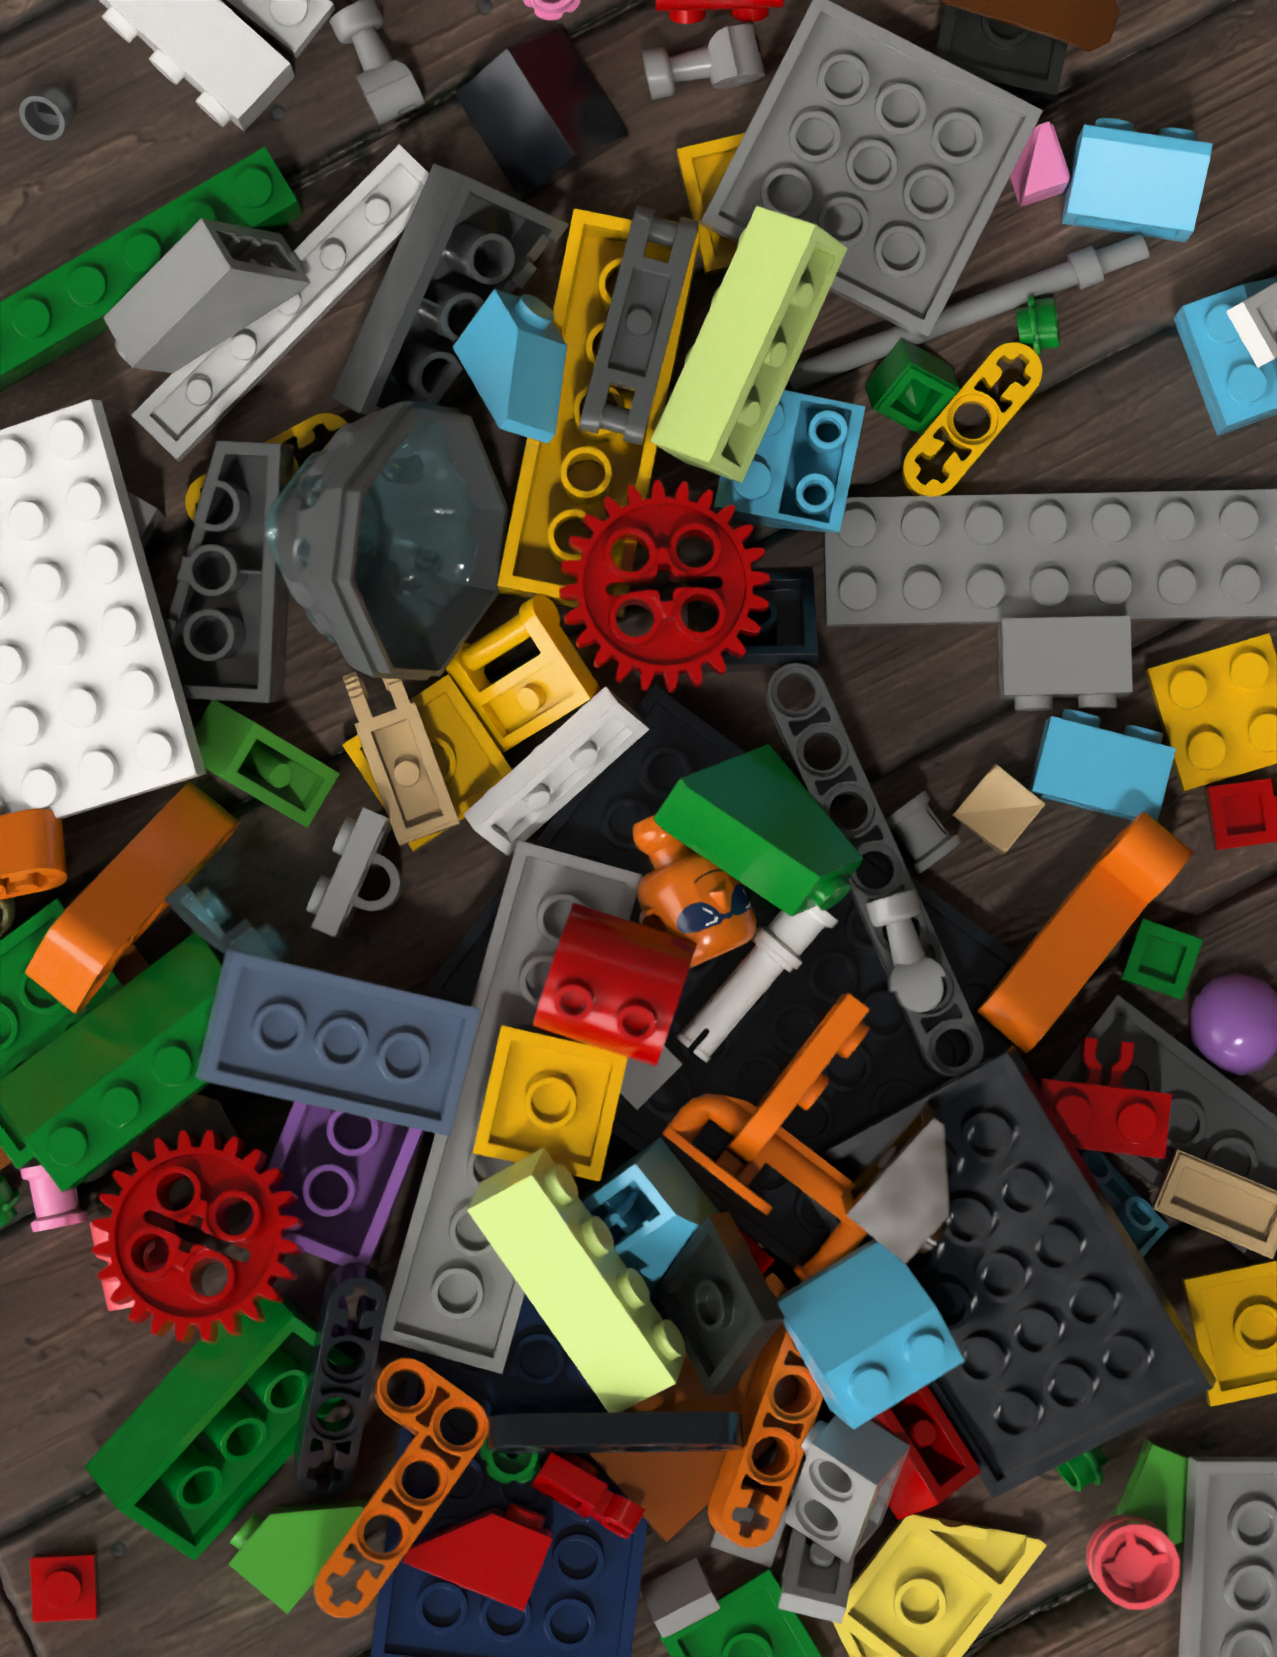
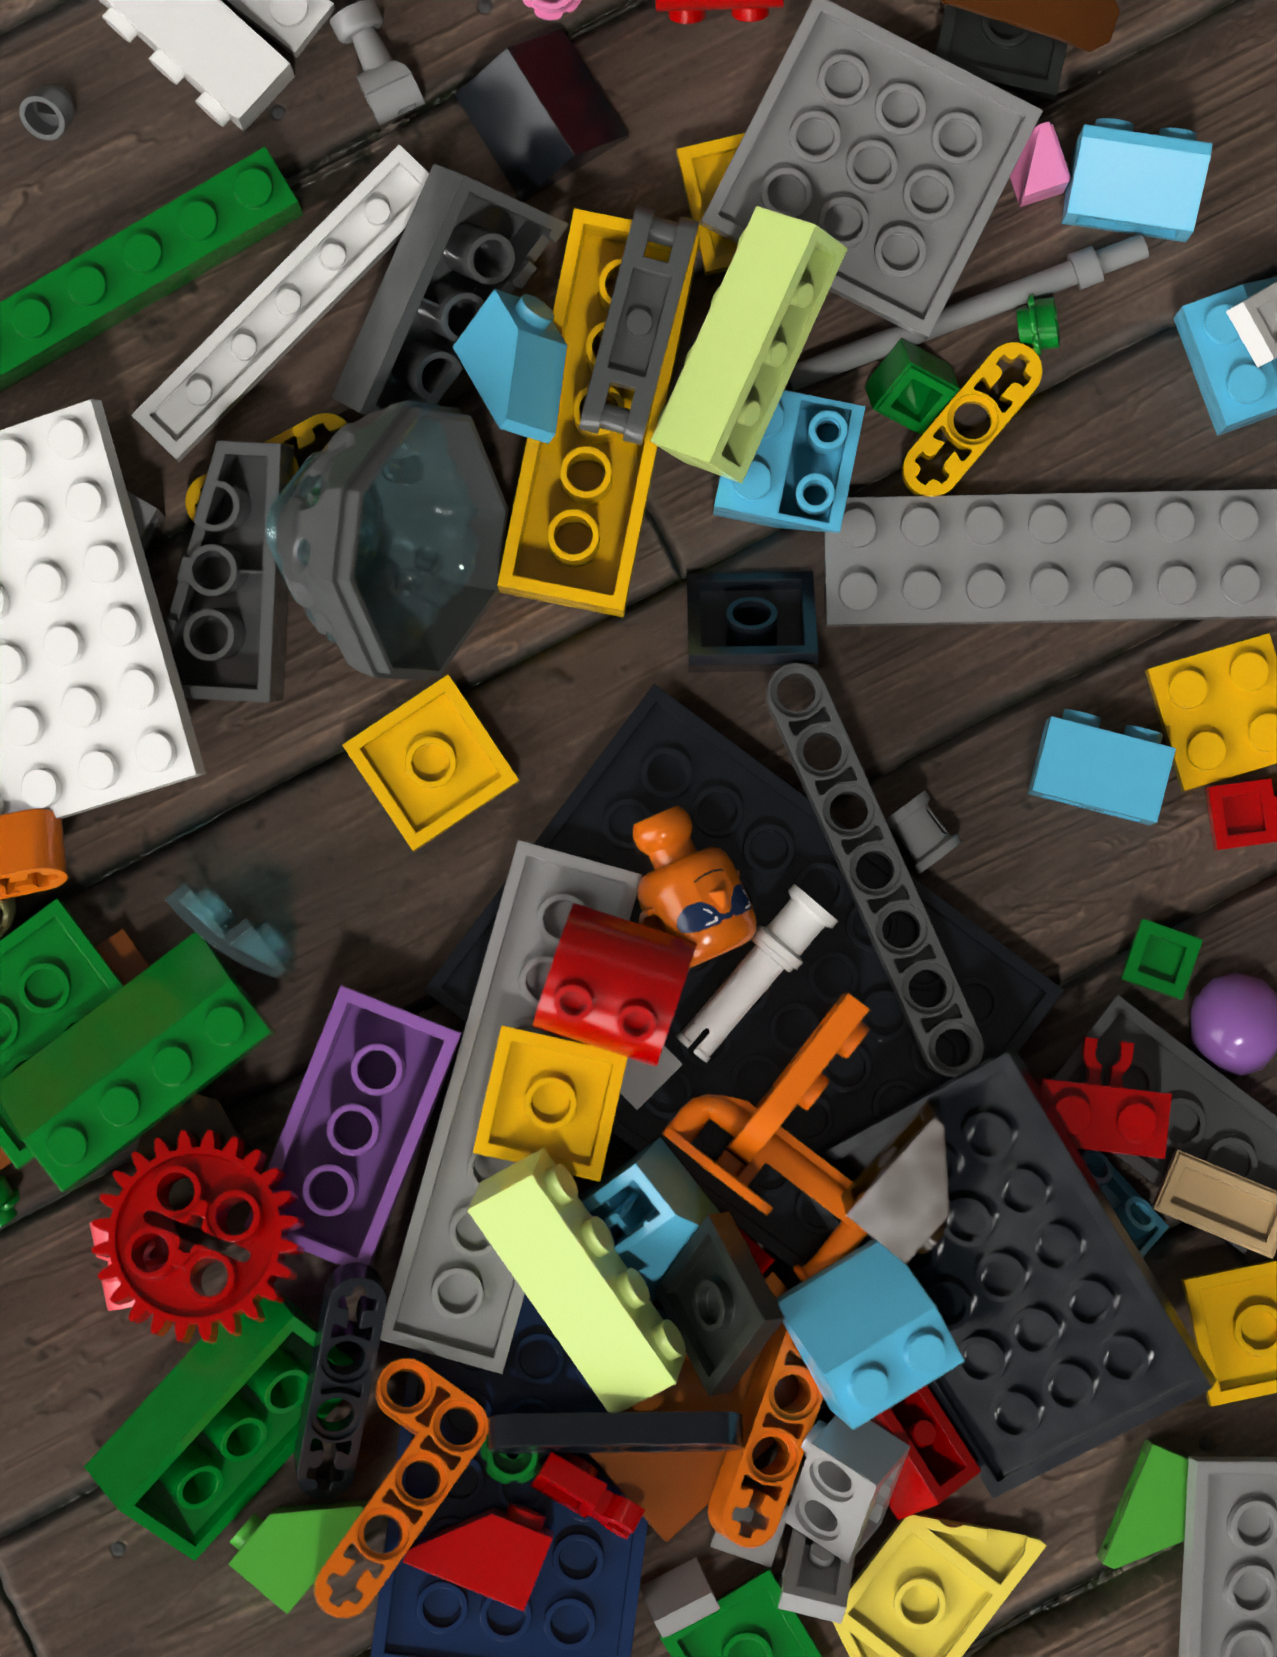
(51, 1205): bright pink bush -> none
(64, 1587): red plate -> none
(129, 896): orange beam -> none
(203, 294): light grey slope -> none
(262, 763): bright green slope -> none
(338, 898): light grey plate -> none
(338, 1043): sand blue plate -> none
(402, 763): tan hinge -> none
(533, 692): yellow plate -> none
(556, 771): white plate -> none
(659, 527): red gear -> none
(727, 60): light grey leg -> none
(762, 831): green slope -> none
(914, 976): light grey leg -> none
(999, 809): tan slope -> none
(1064, 659): light grey brick -> none
(1084, 930): orange beam -> none
(1084, 1469): green plate -> none
(1132, 1561): coral wheel -> none

